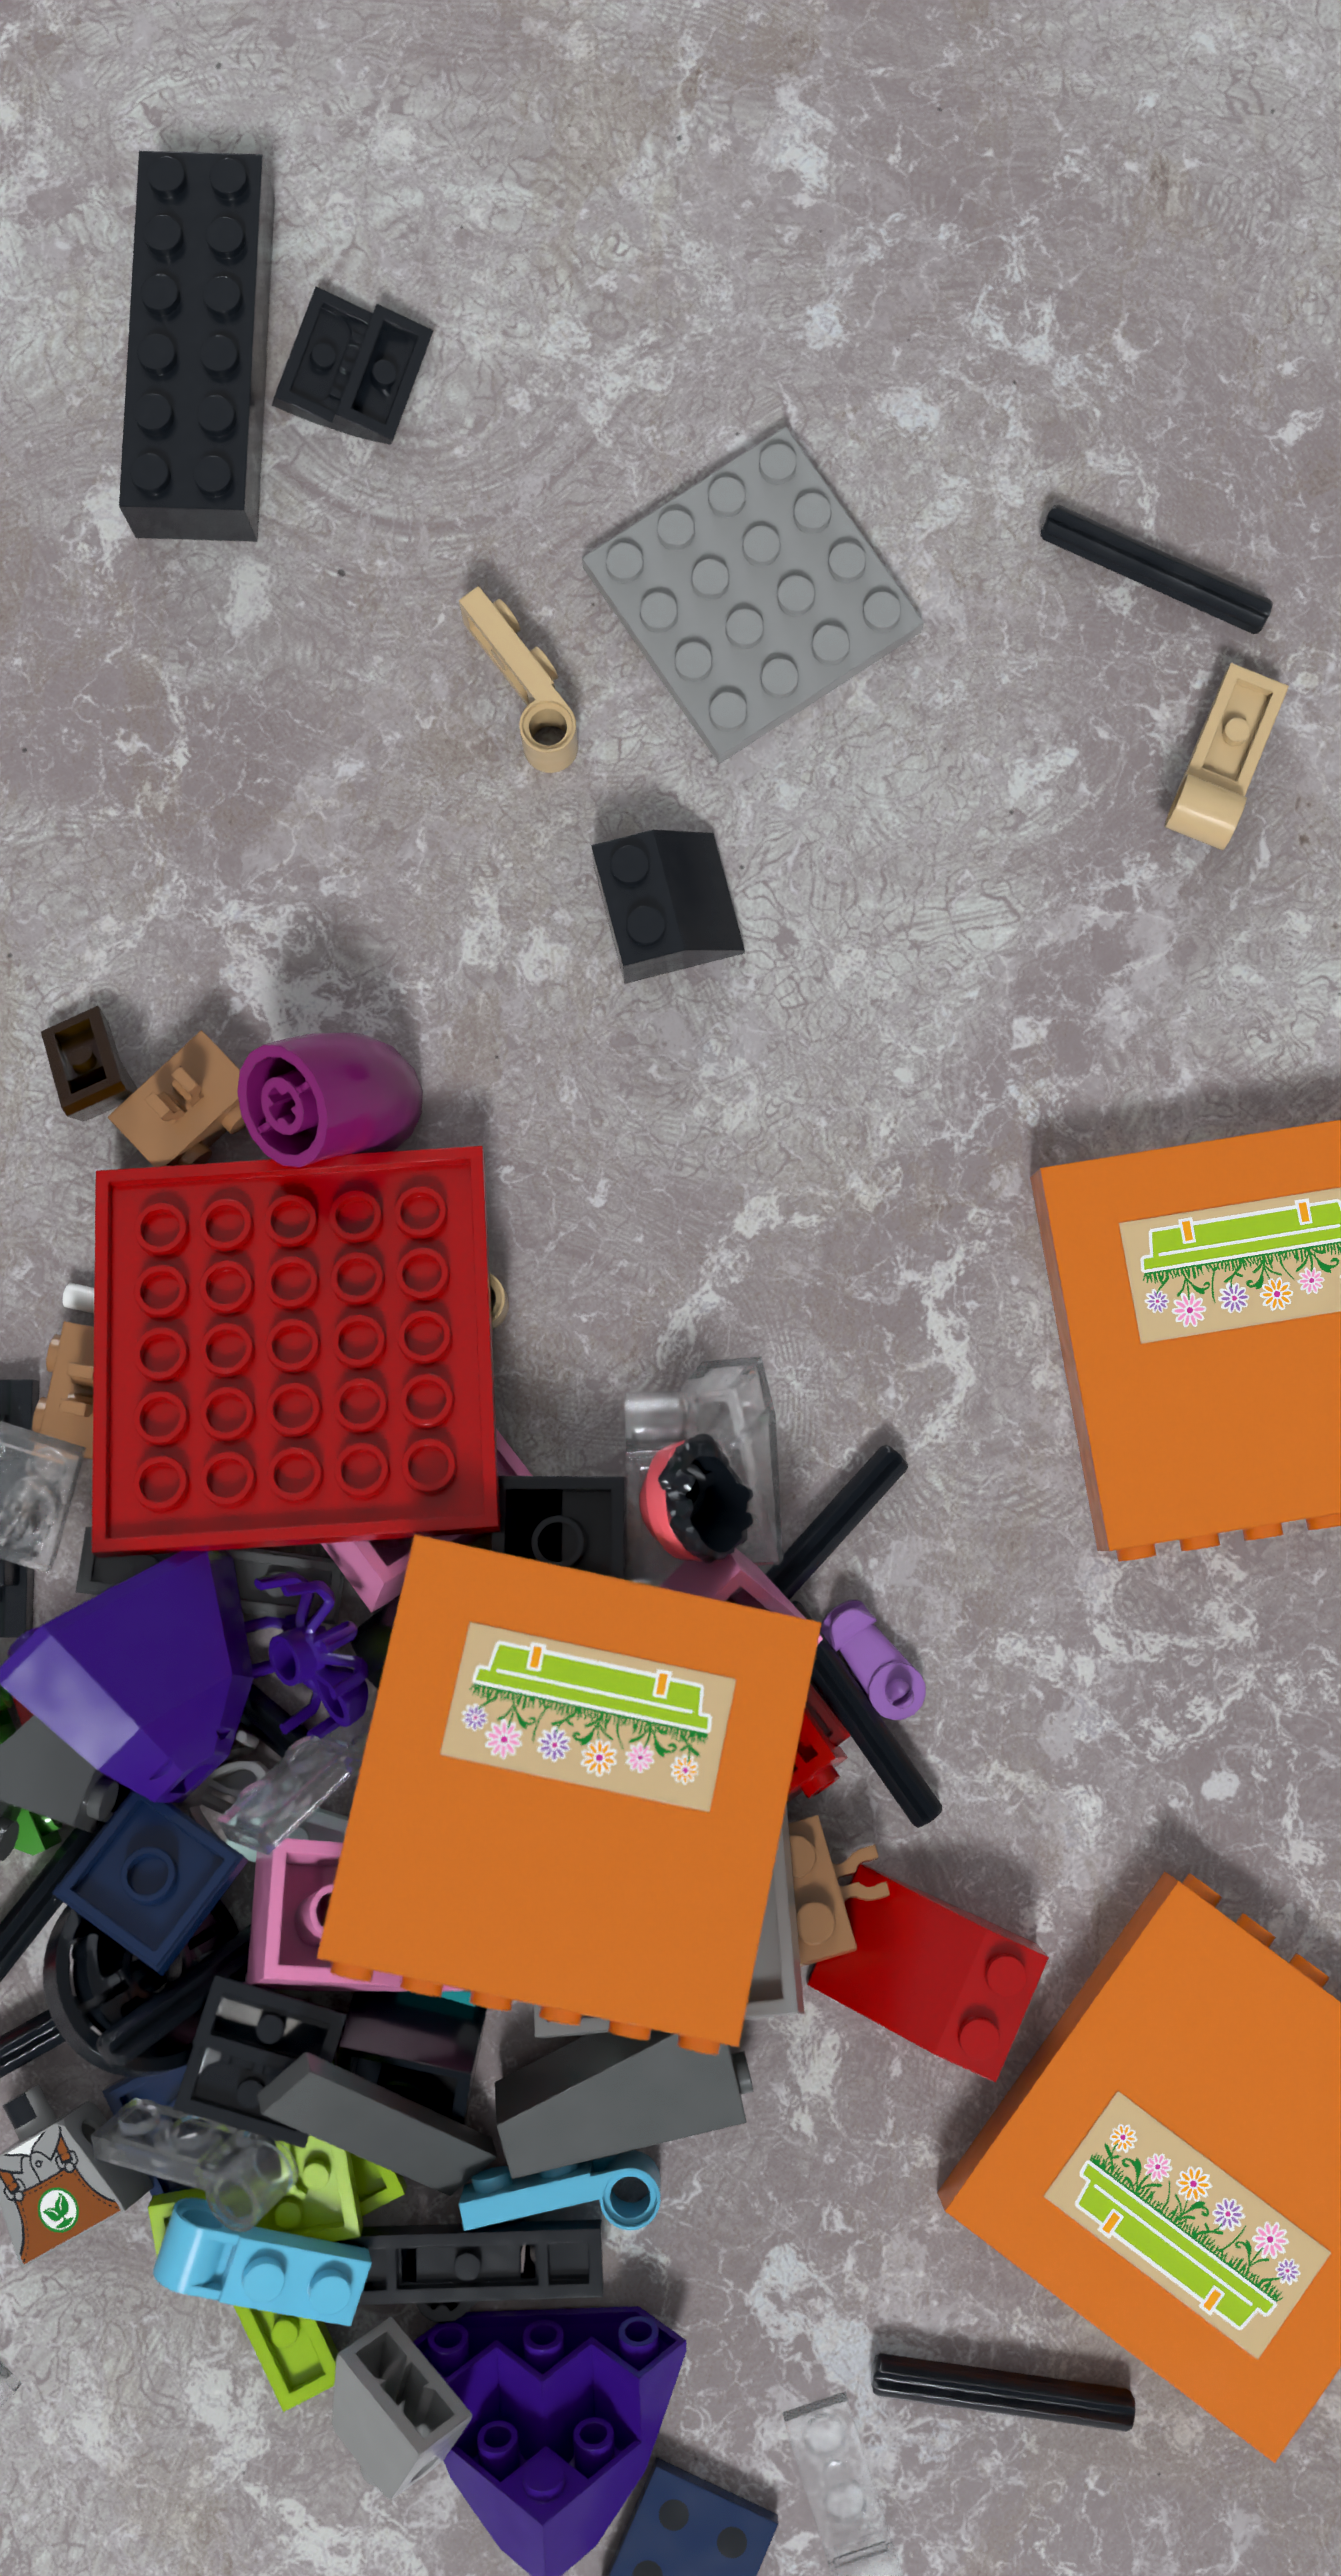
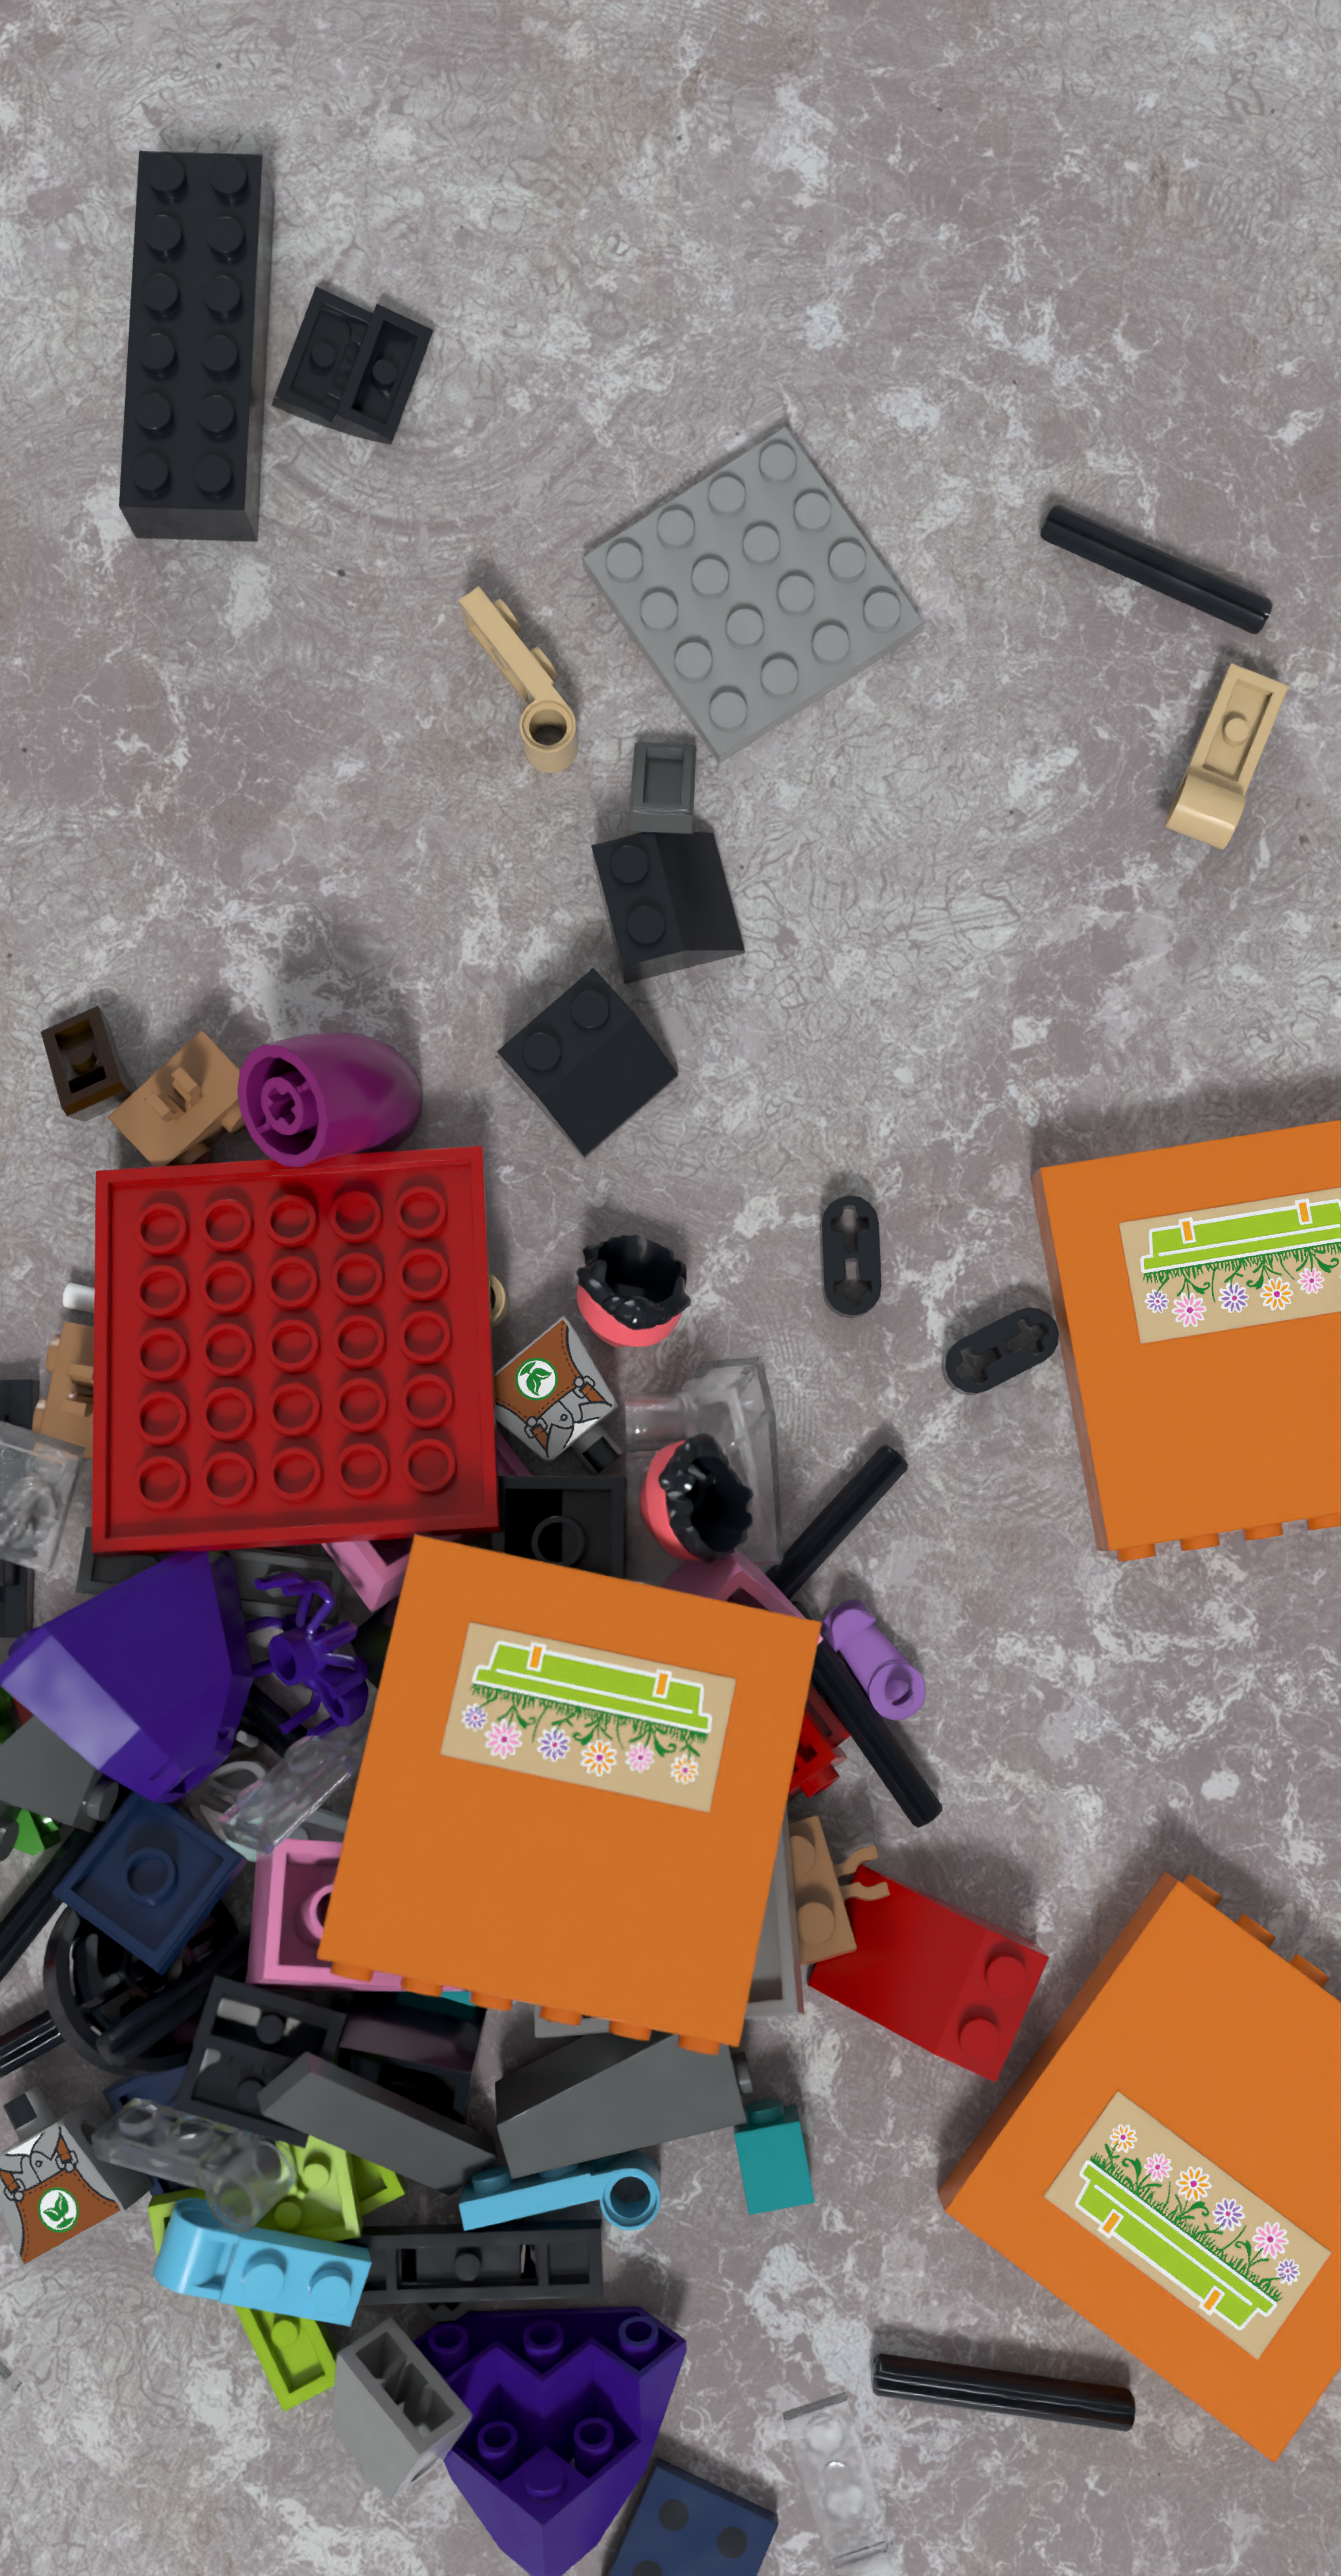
(557, 1400): none -> torso
(587, 1063): none -> black slope
(631, 1291): none -> black hair
(662, 788): none -> dark grey tile
(773, 2157): none -> teal brick
(865, 1255): none -> black beam
(1007, 1364): none -> black beam

